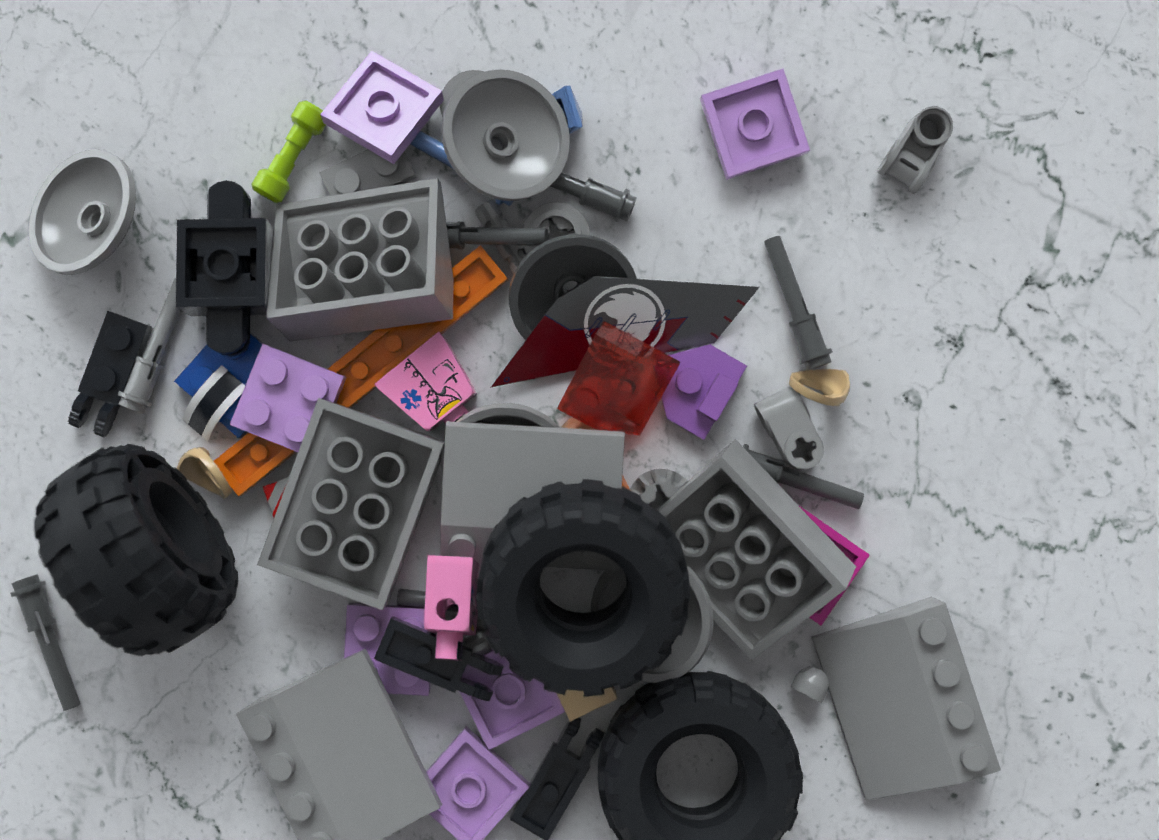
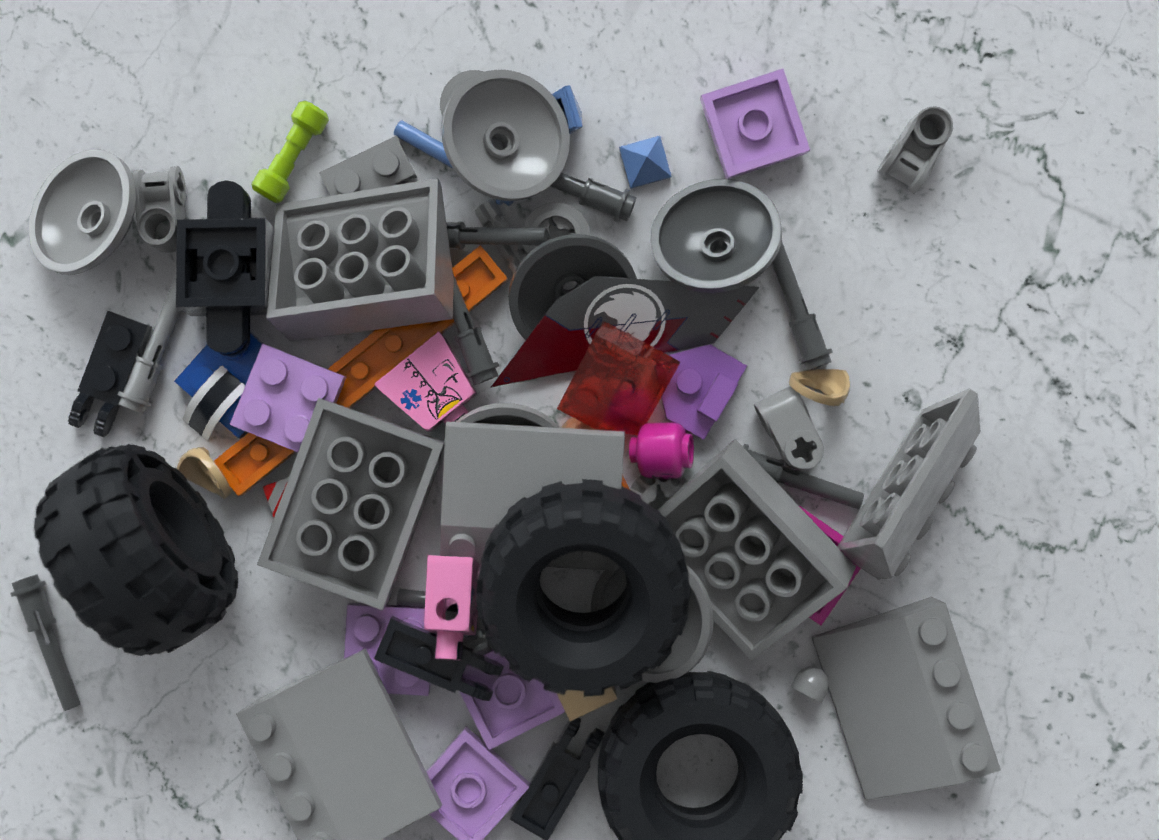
(159, 199): none -> light grey piece
(382, 107): plate -> none
(472, 342): none -> dark grey pin
(645, 162): none -> medium blue slope
(662, 450): none -> dark pink head
(714, 218): none -> dark grey dish
(913, 485): none -> light grey slope

